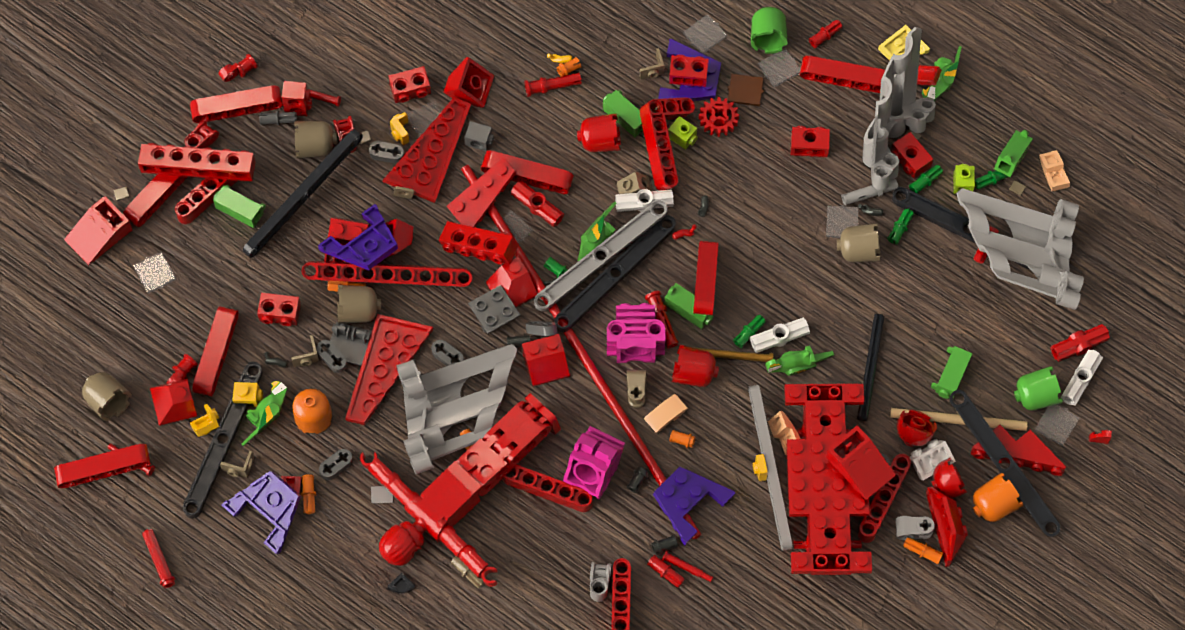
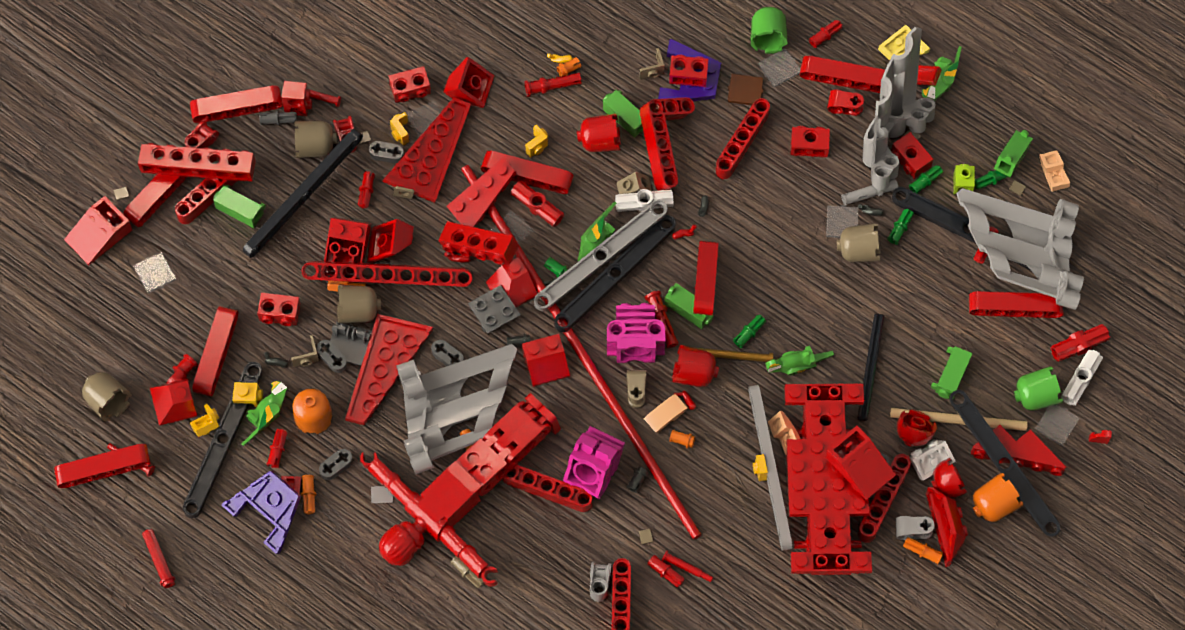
(231, 71): red connector -> none
(236, 471): dark tan bracket -> none
(277, 448): none -> red axle
(366, 189): none -> red axle
(368, 247): dark purple wing -> none
(401, 584): black tile -> none
(457, 258): none -> red piece
(479, 136): dark grey brick -> none
(537, 144): none -> yellow bracket
(541, 328): dark grey beam -> none
(645, 536): none -> dark tan window
(664, 544): pearl dark grey pin -> none
(682, 493): dark purple wing -> none
(683, 133): lime brick -> none
(688, 401): none -> red piece
(705, 34): clear piece -> none
(718, 114): red gear -> none
(741, 146): none -> red beam
(790, 331): white piece -> none
(843, 103): none -> red piece
(1014, 305): none -> red beam

